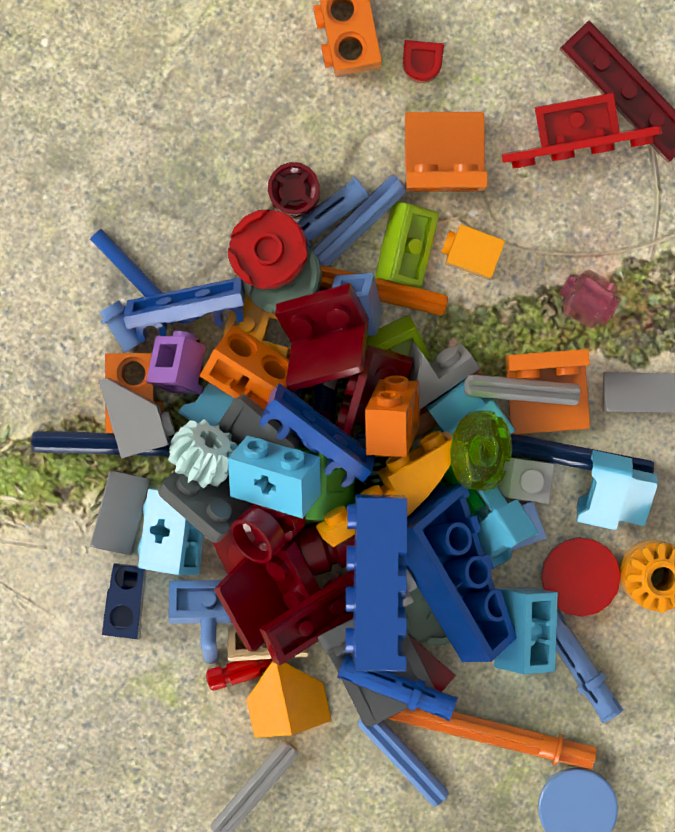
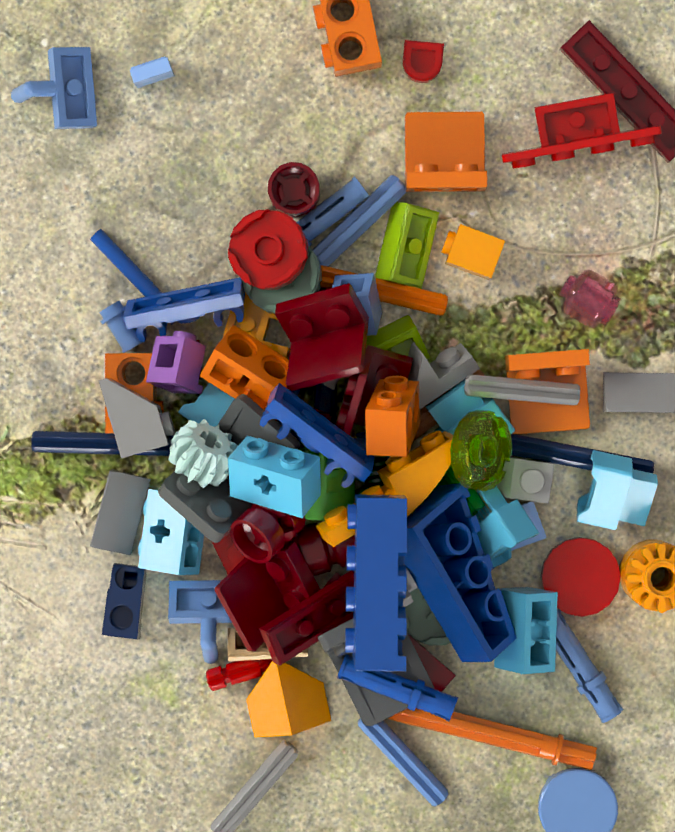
(69, 87): none -> medium blue plate
(151, 72): none -> light blue tile

